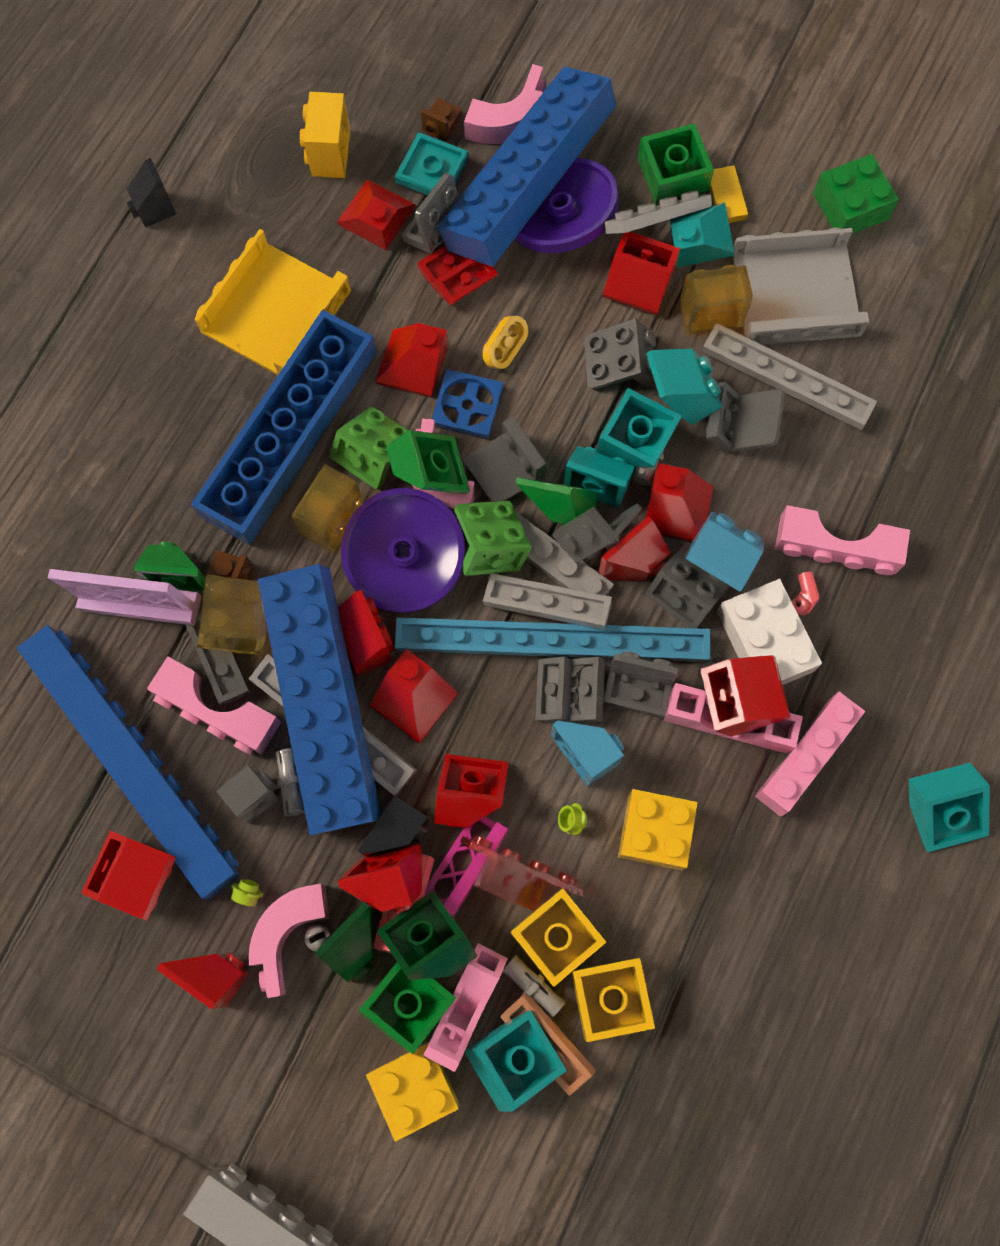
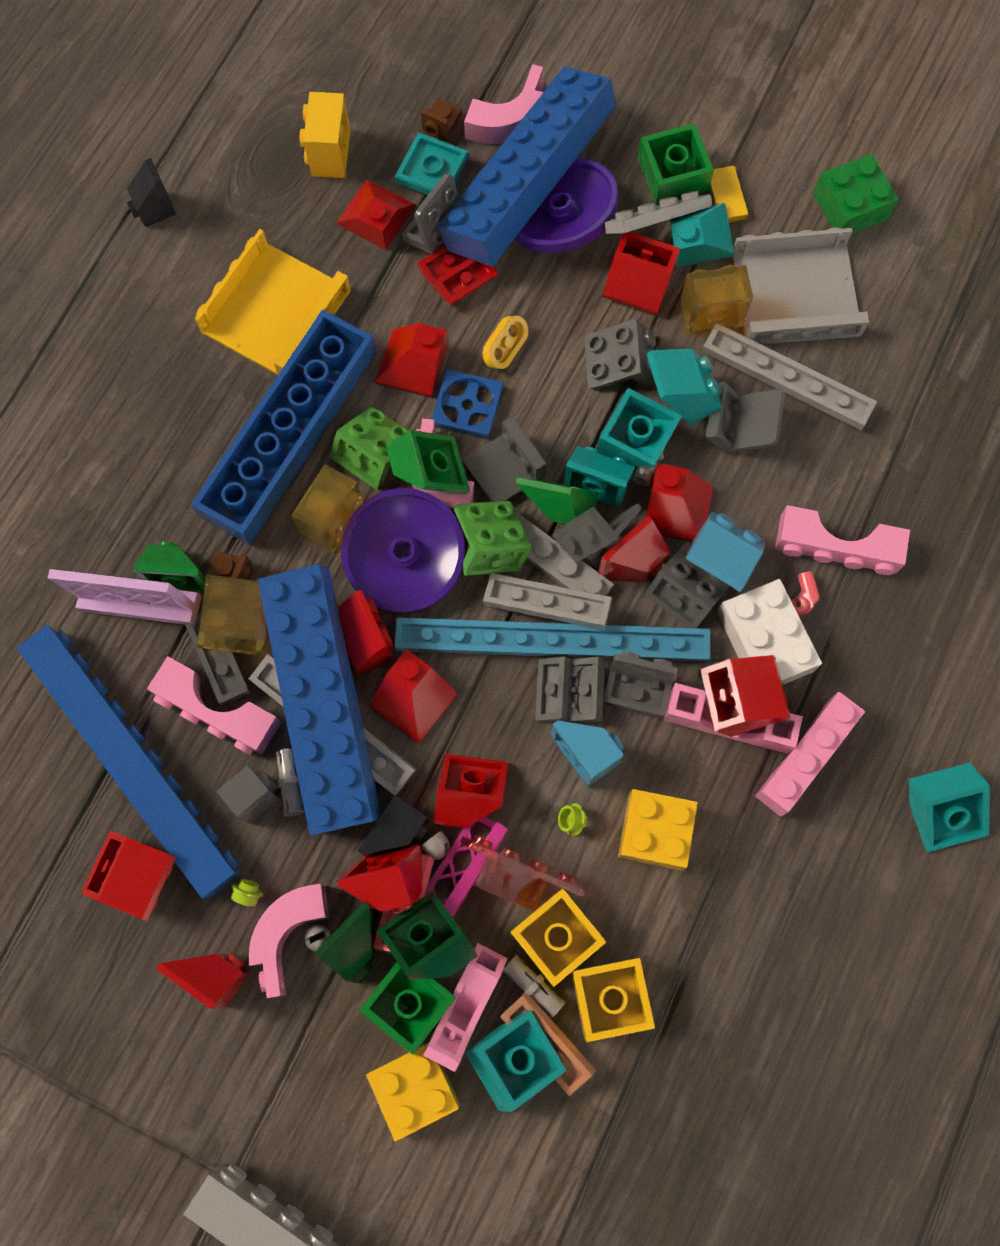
(437, 846): none -> light grey hinge

